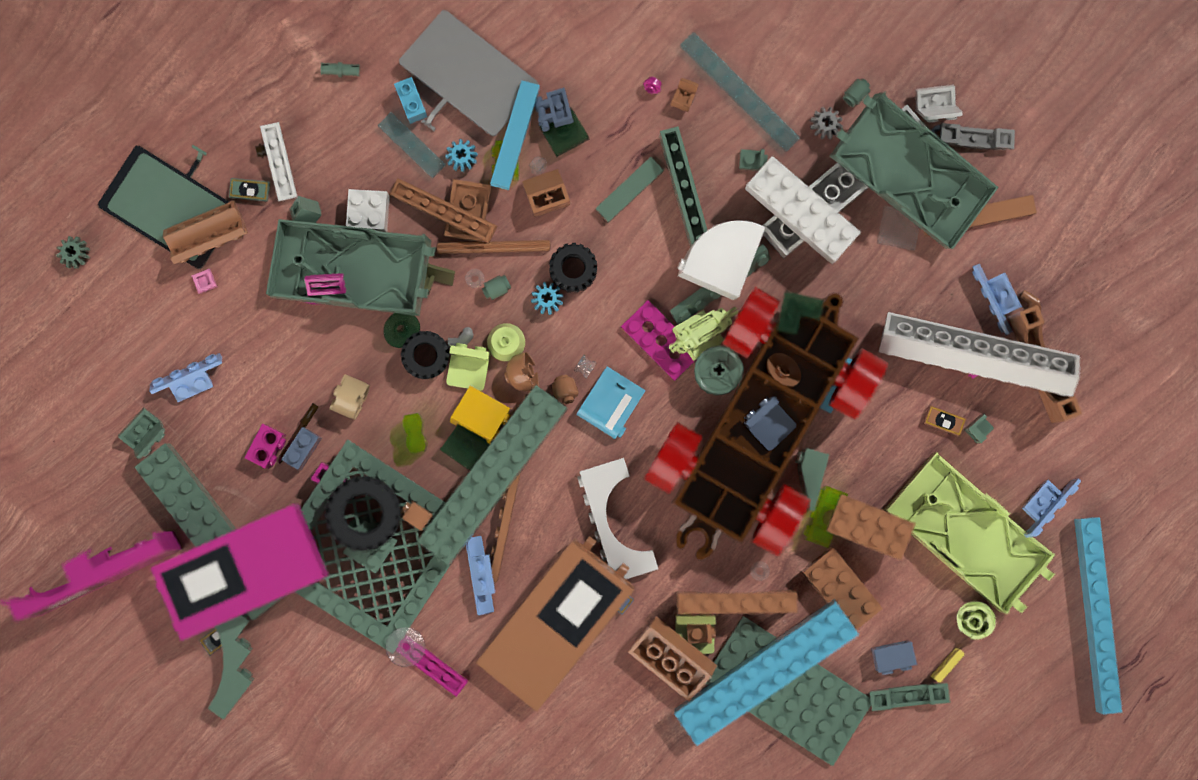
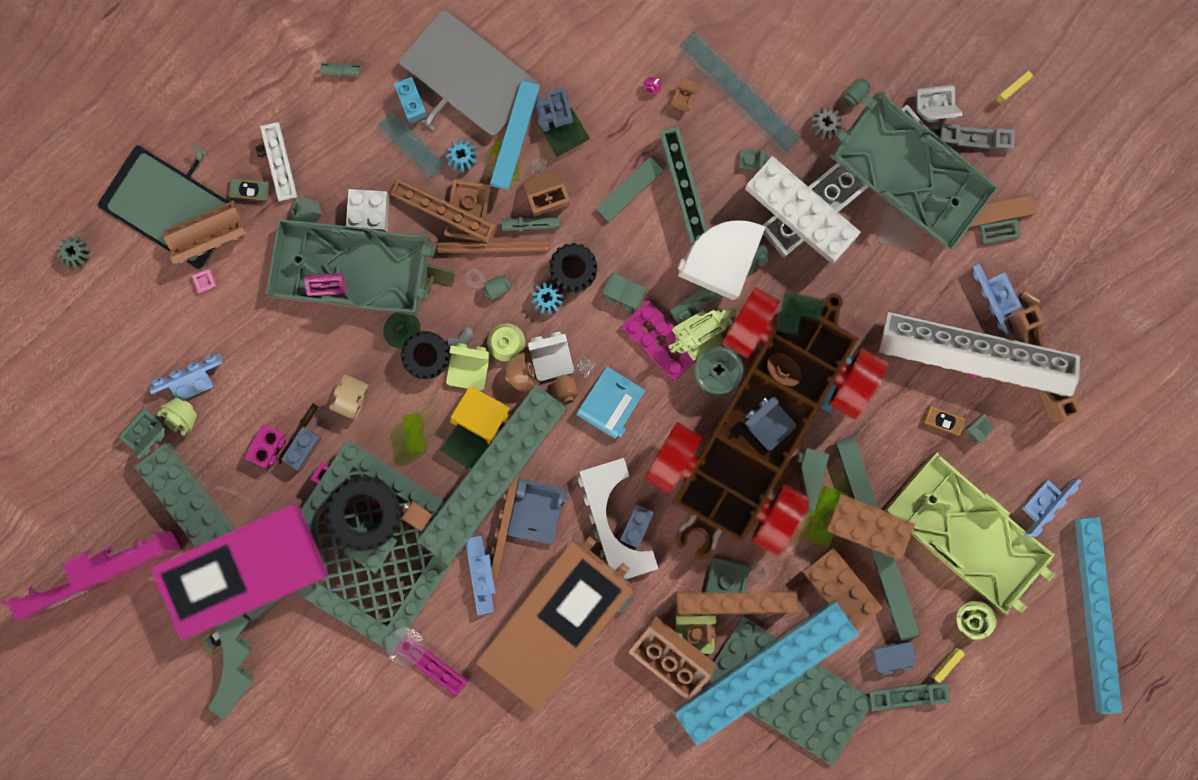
(178, 415): none -> yellowish green cone
(530, 224): none -> sand green pin
(536, 508): none -> sand blue door
(551, 356): none -> white bracket
(624, 292): none -> sand green brick
(636, 526): none -> sand blue brick
(727, 577): none -> sand green tile
(884, 565): none -> sand green beam
(983, 234): none -> sand green tile
(1014, 87): none -> light yellow tile

